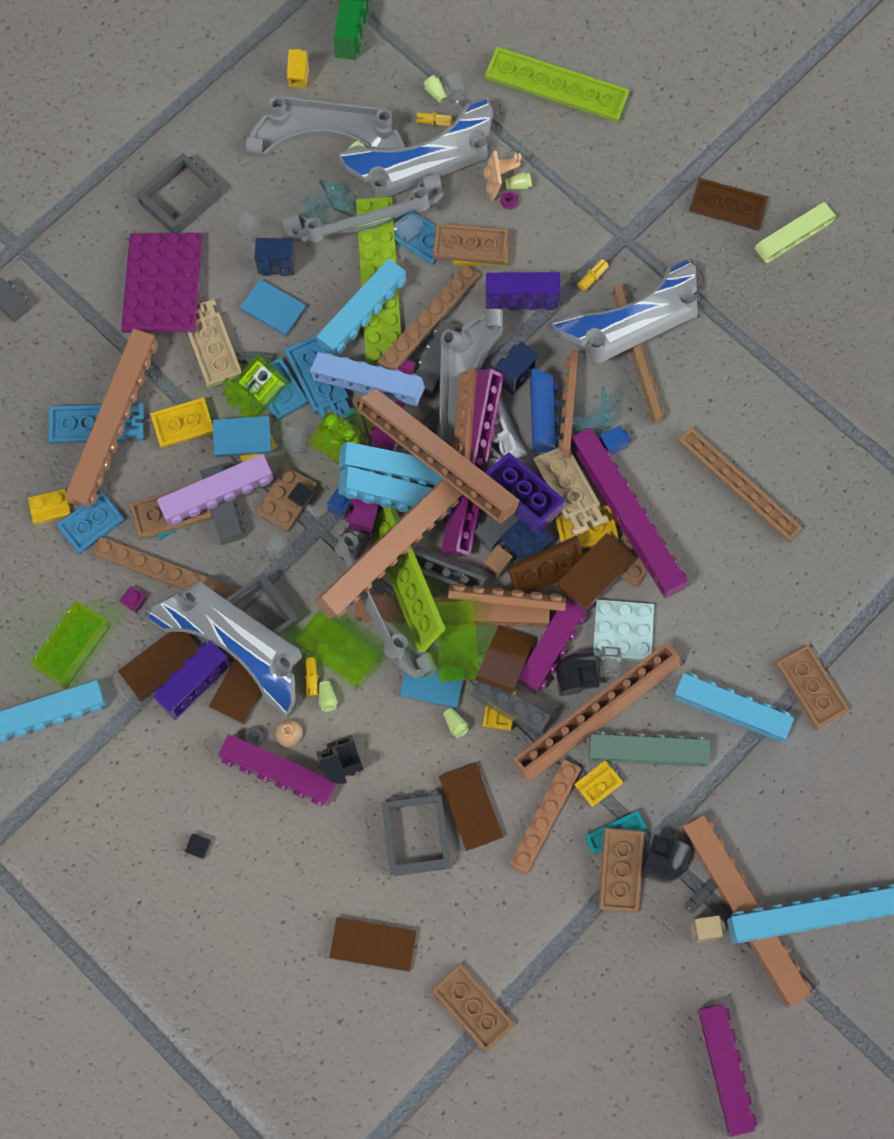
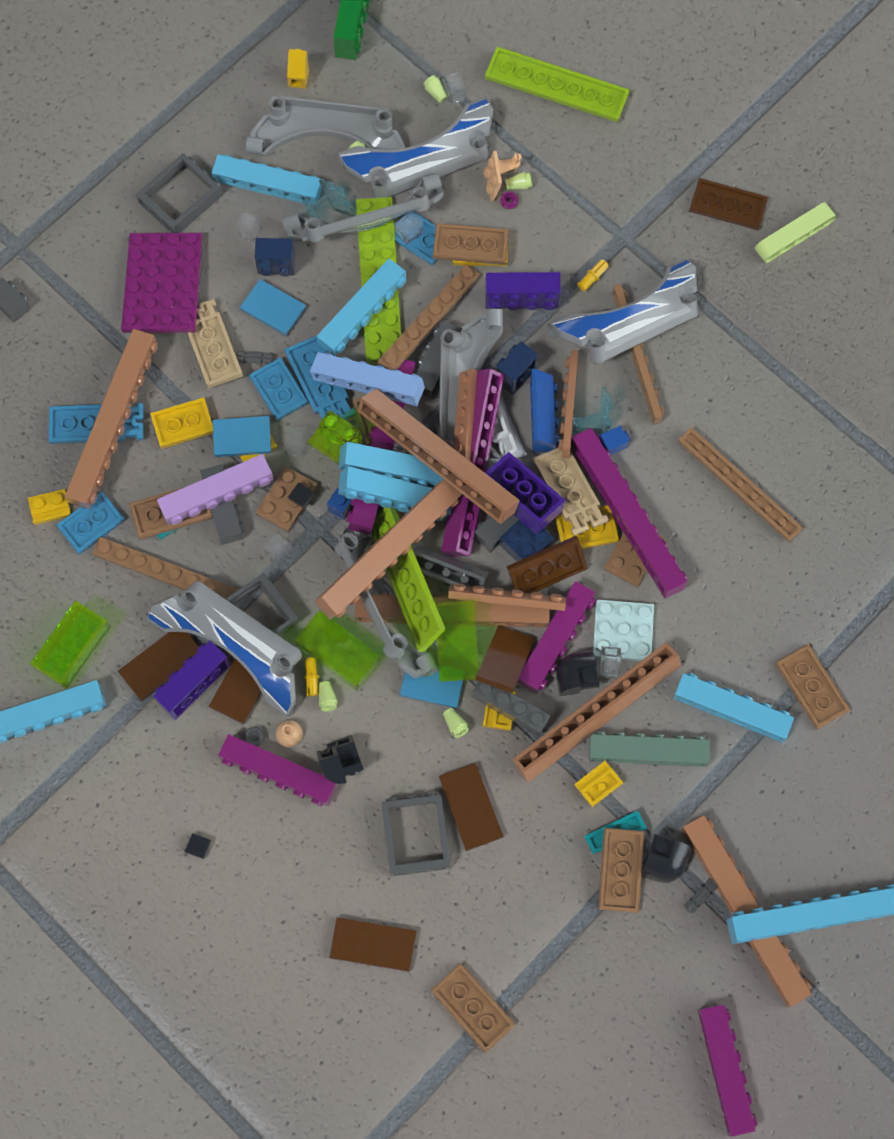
(133, 599): magenta plate -> none
(251, 380): clear neon green brick -> none
(266, 179): none -> medium azure brick
(434, 119): yellow axle -> none
(497, 561): medium nougat brick -> none
(545, 817): nougat plate -> none
(595, 571): reddish brown tile -> none
(707, 929): tan brick -> none

